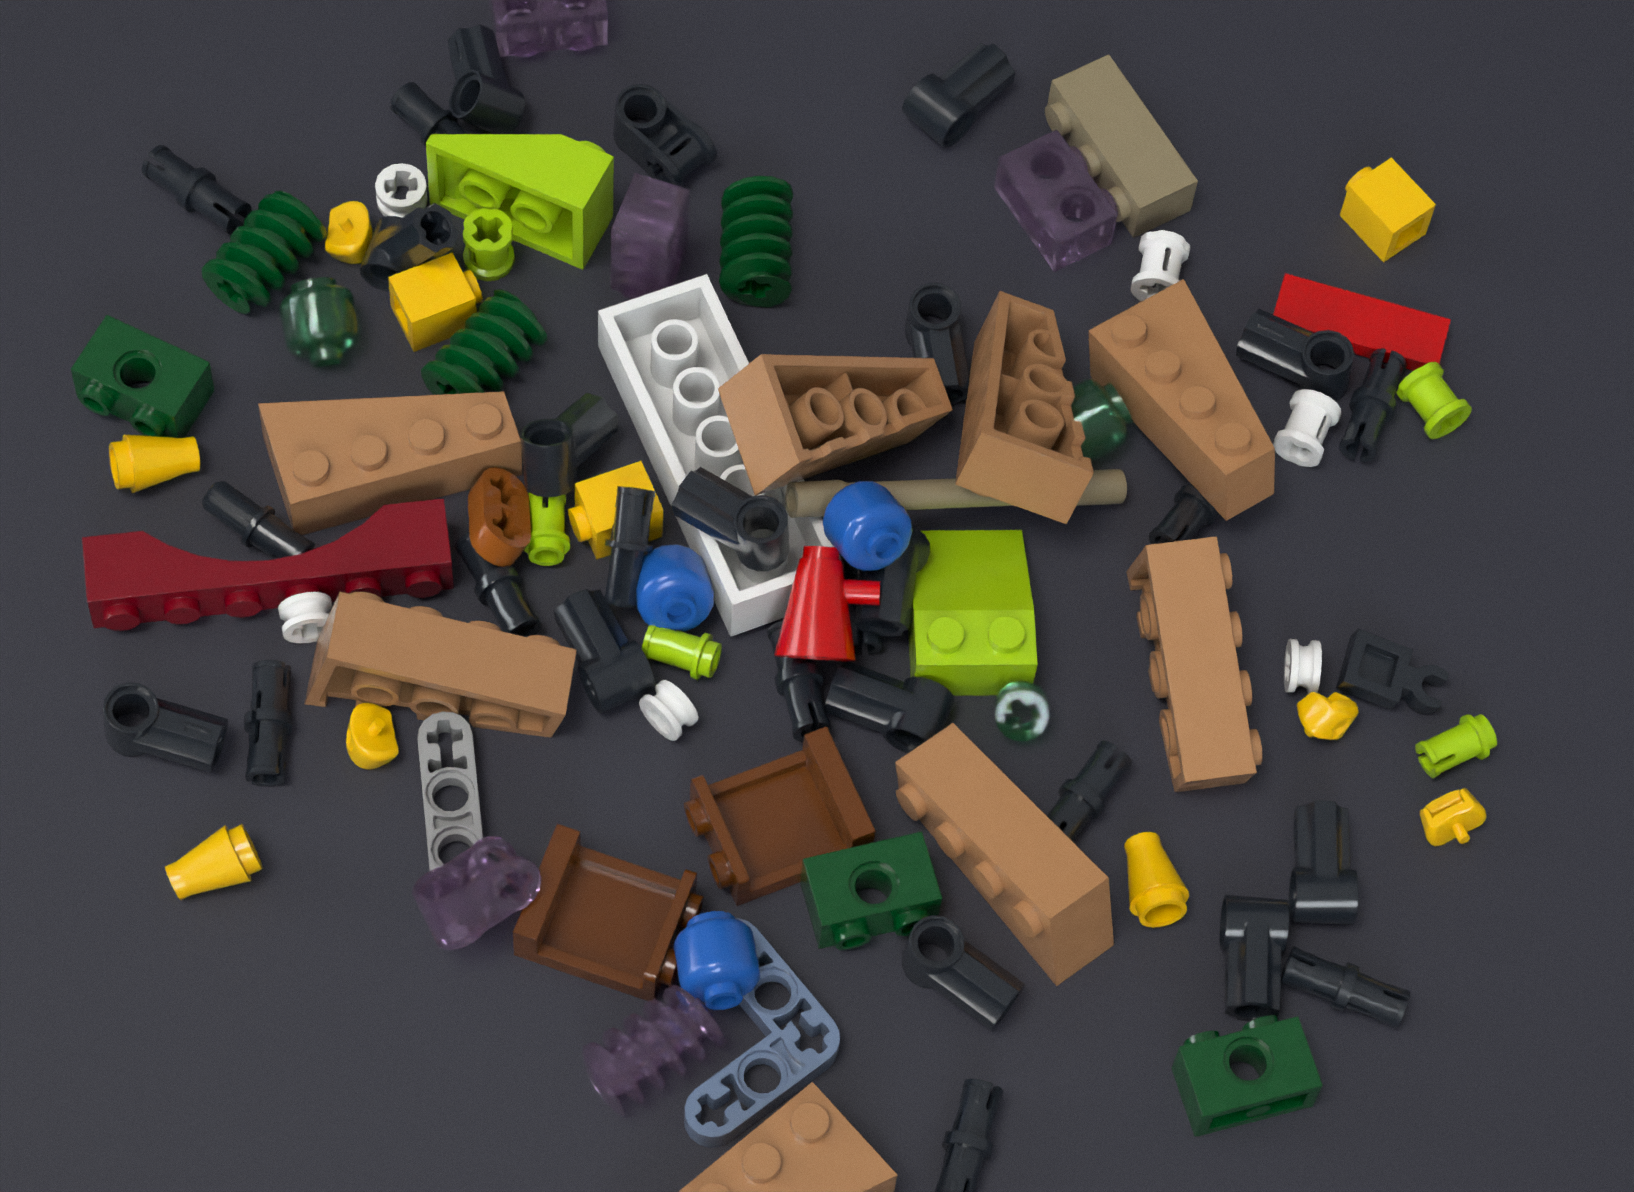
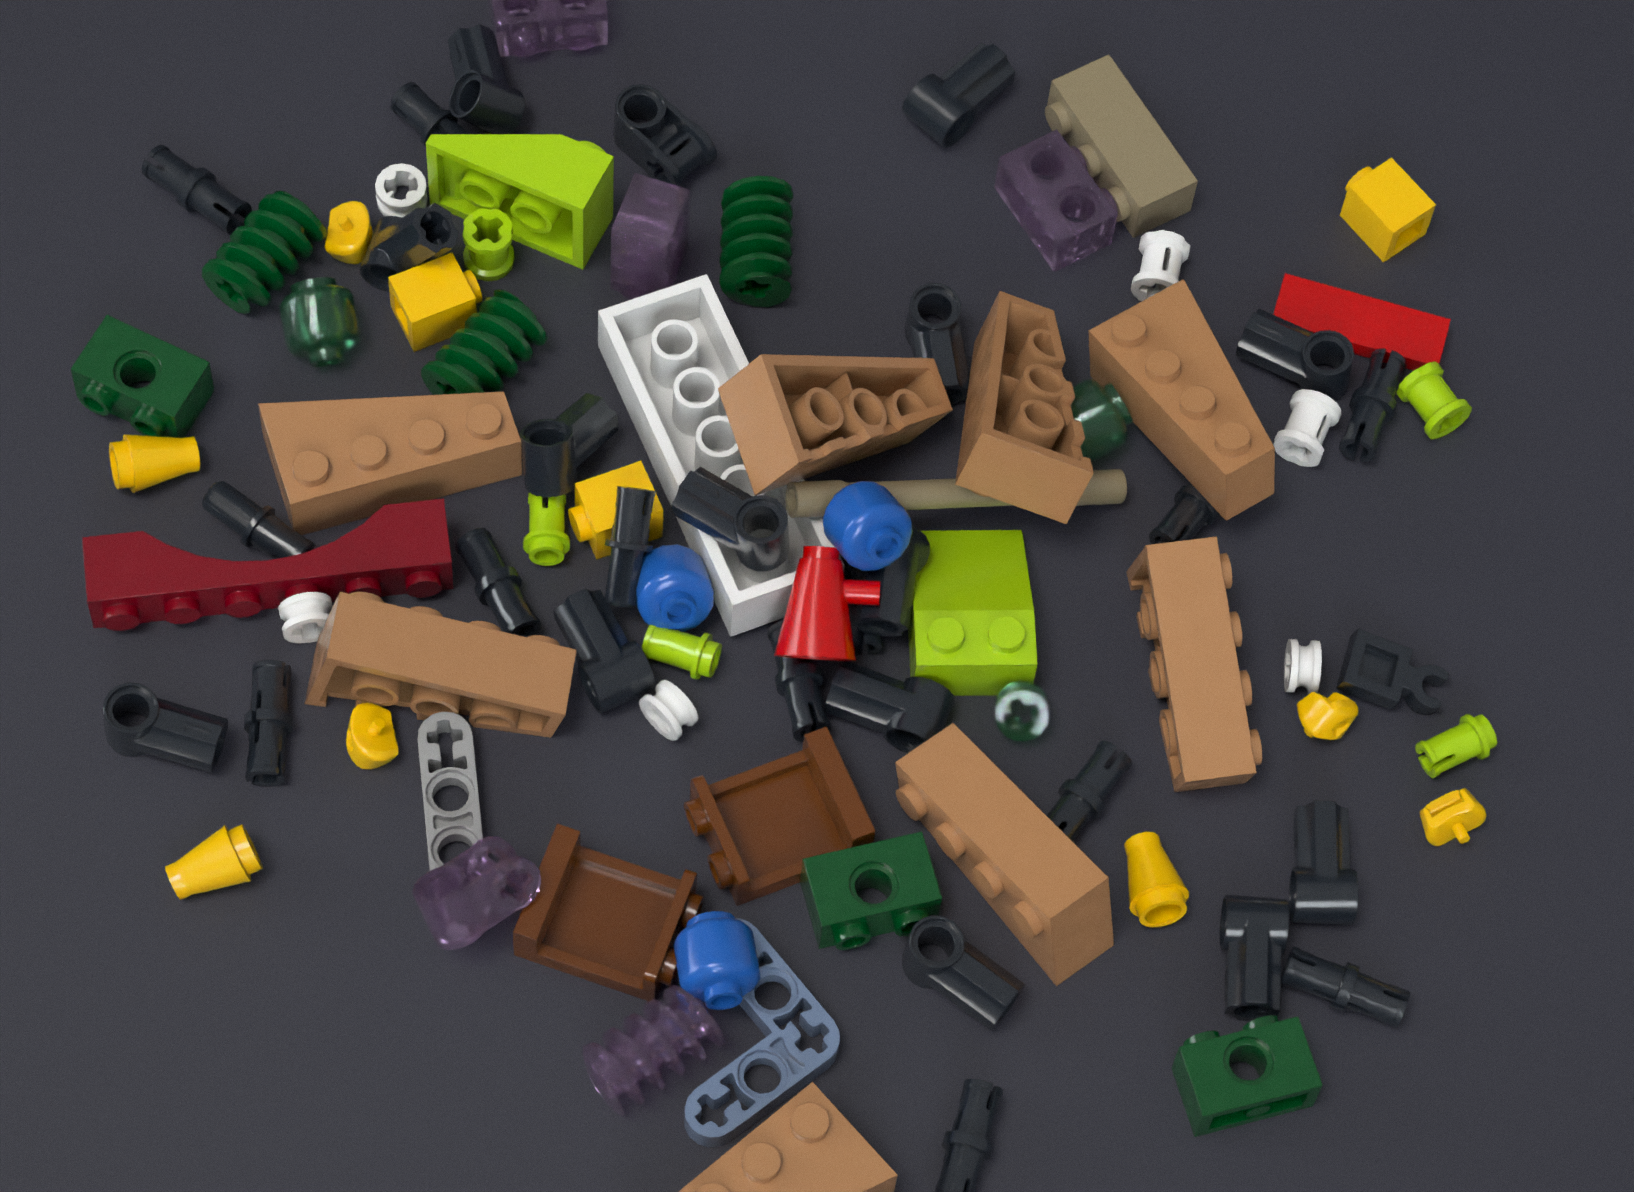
(499, 517): dark orange beam -> none

